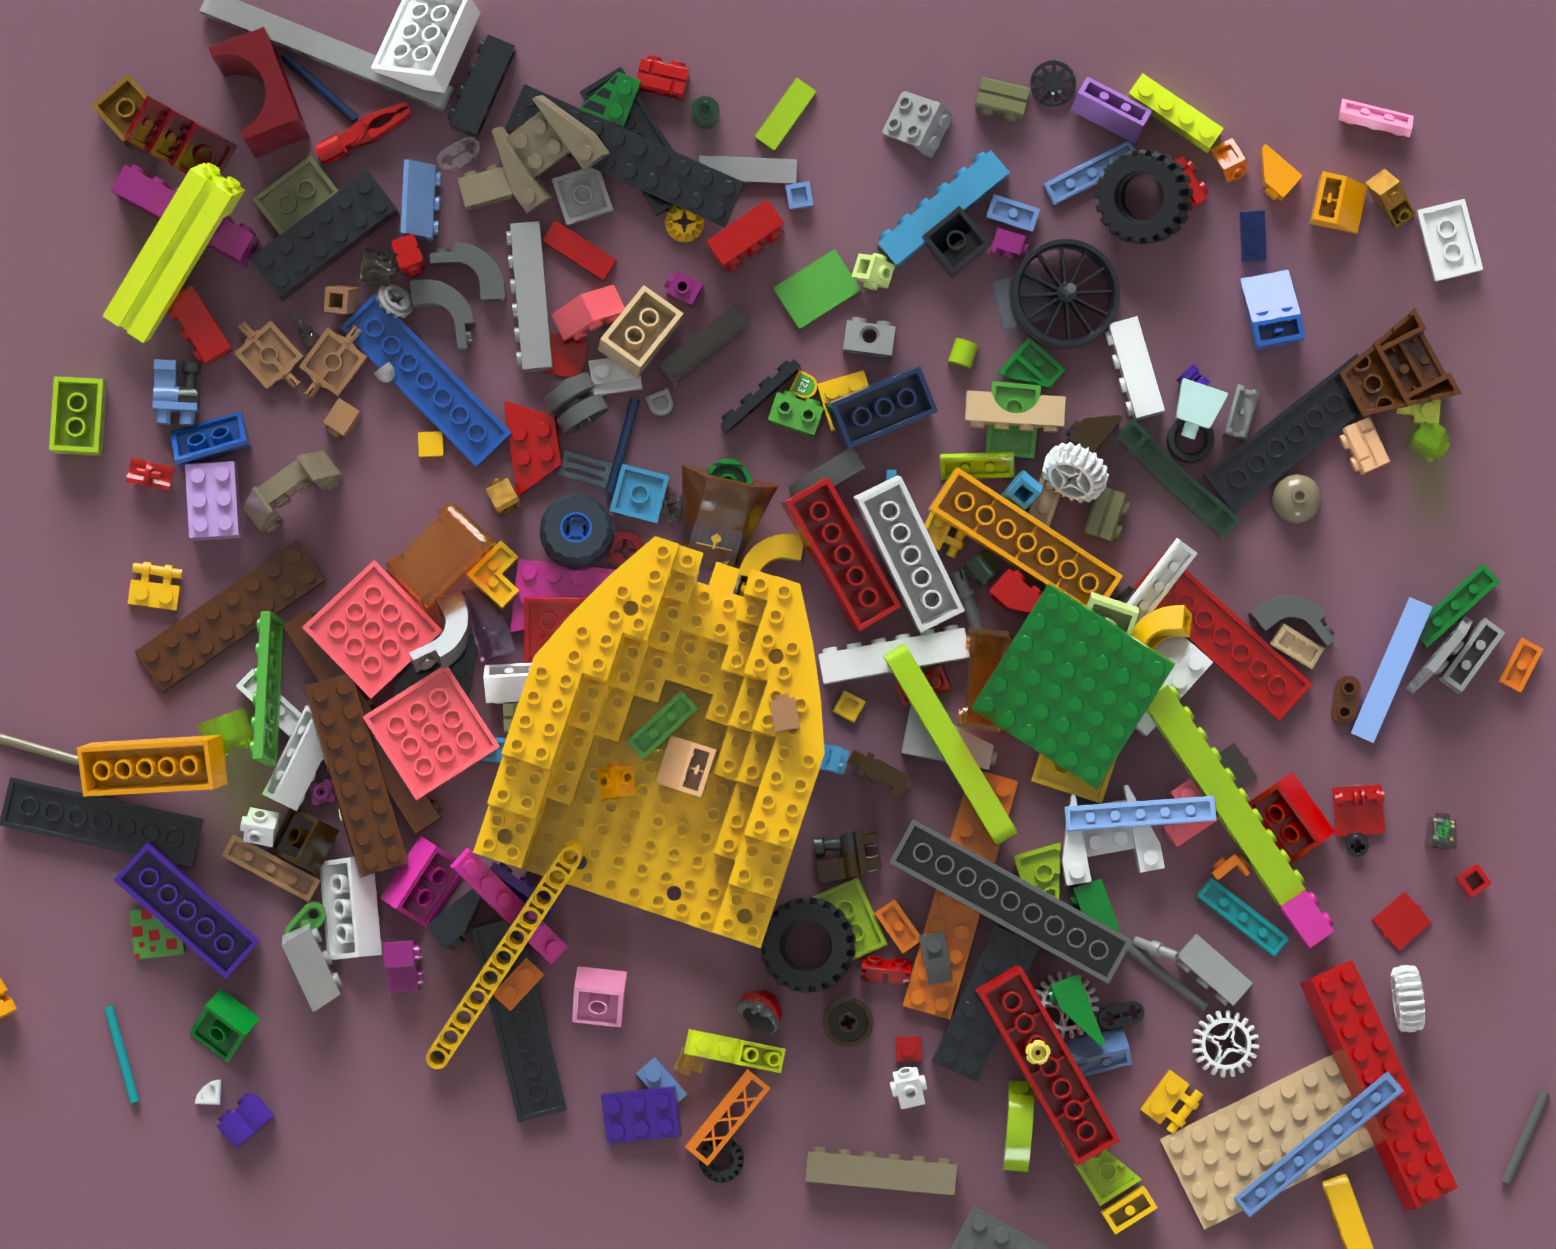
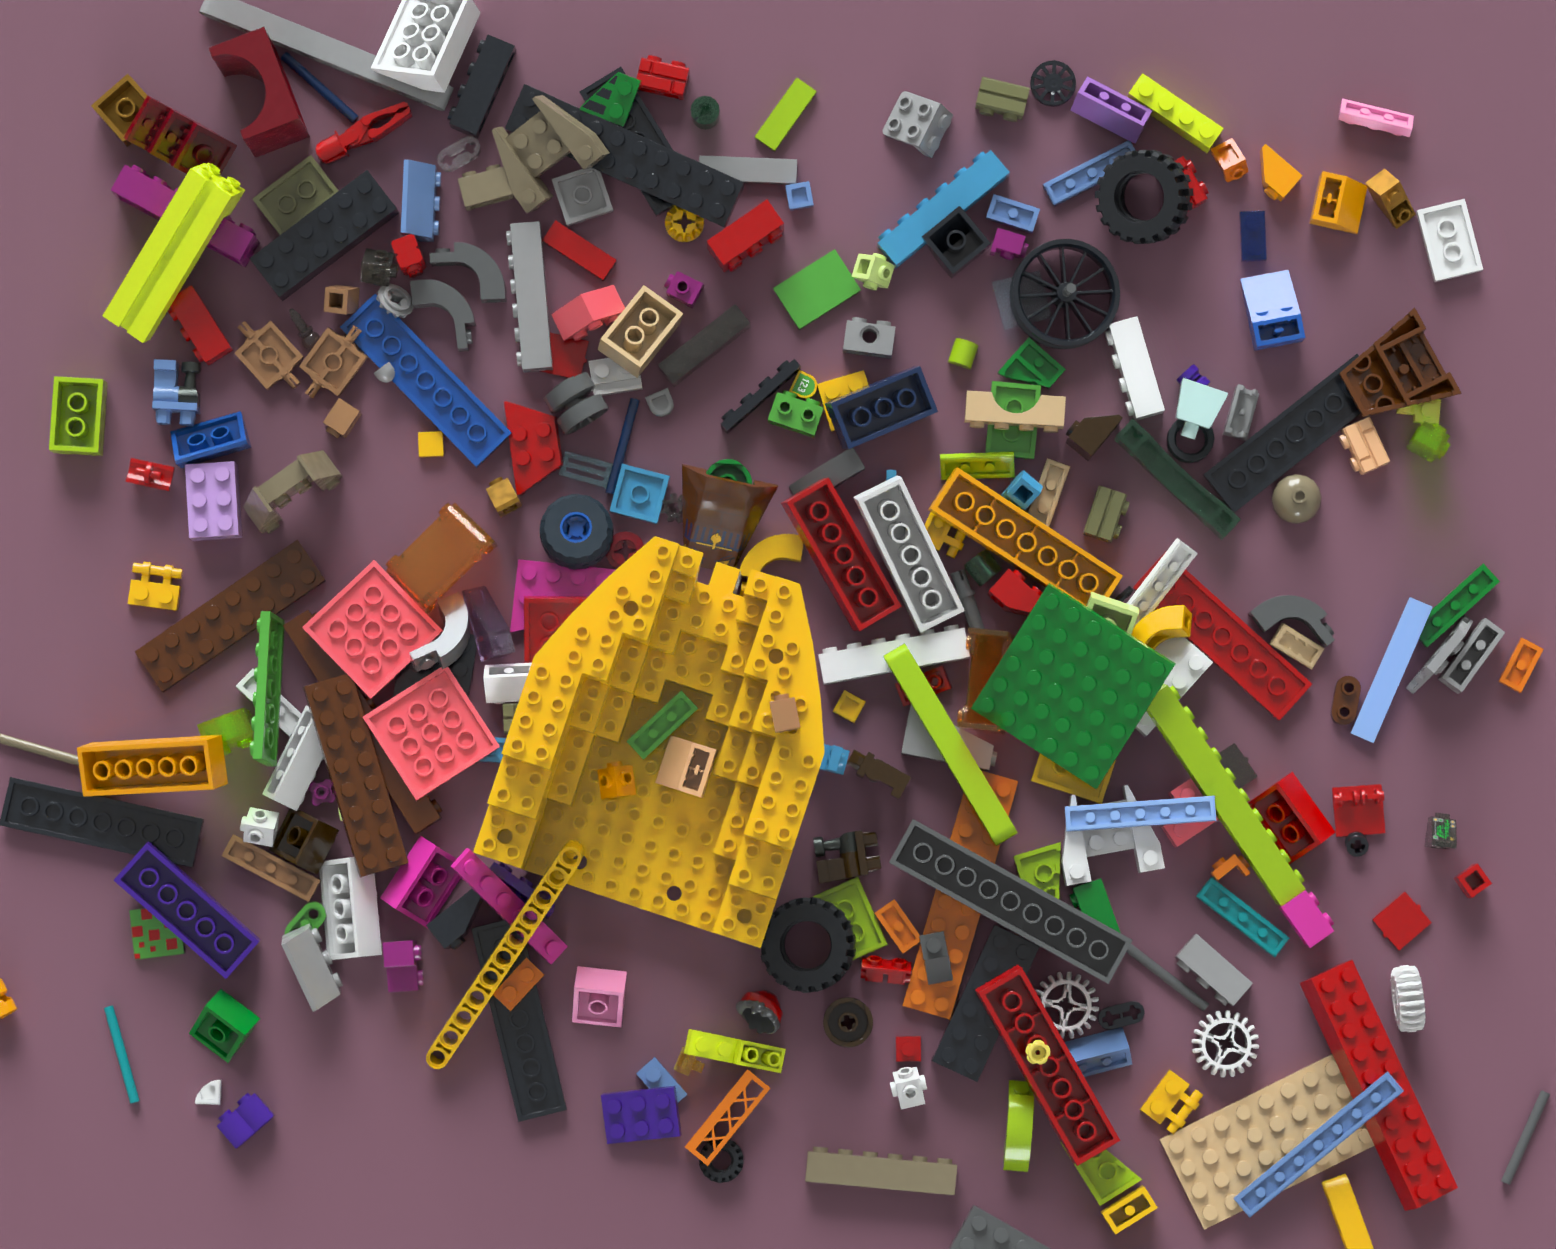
(489, 574): yellow plate -> none
(1074, 1003): green slope -> none
(1075, 472): white gear -> none
(1156, 948): light grey bar -> none

